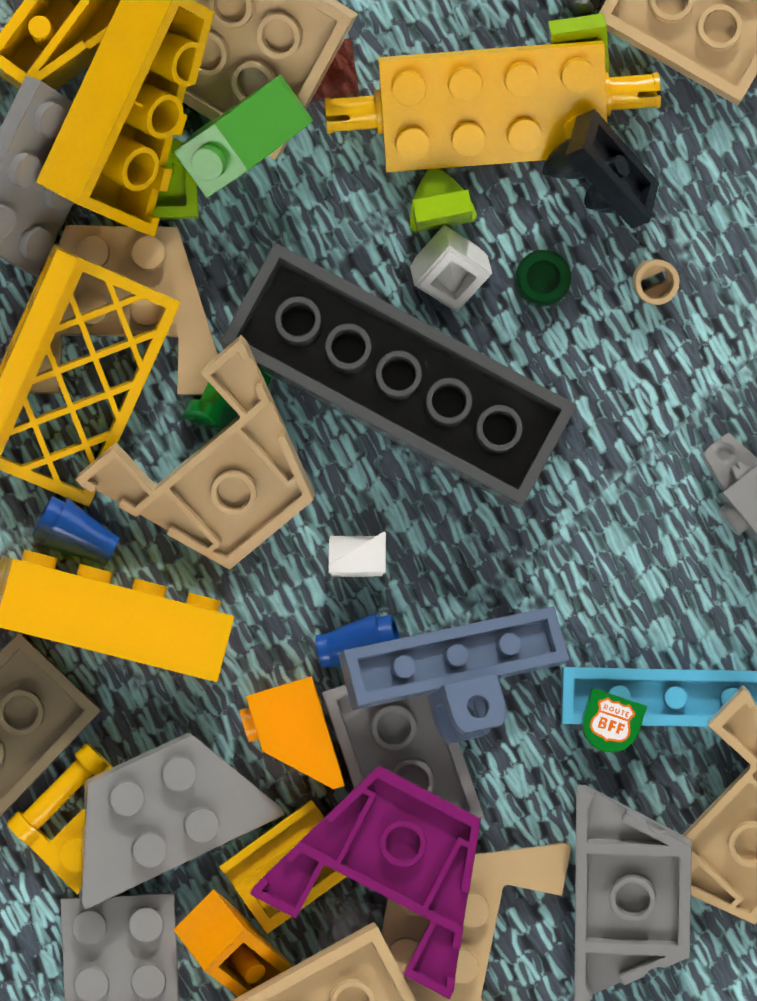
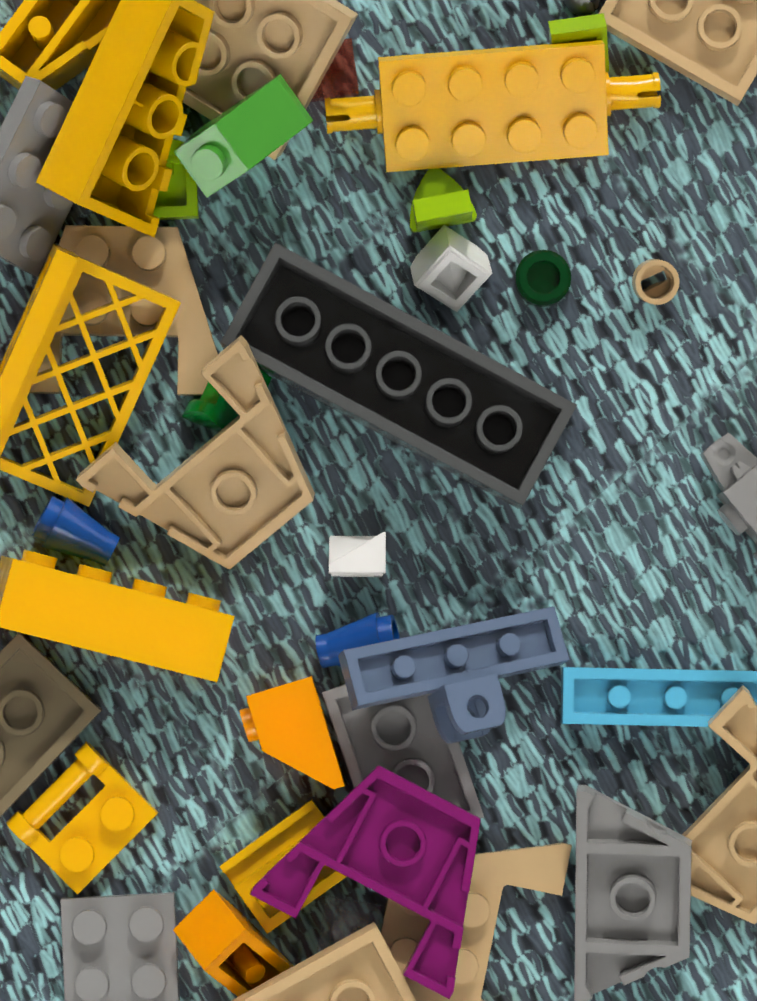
(162, 814): light grey wing -> none
(611, 721): tile -> none
(616, 174): black tile -> none

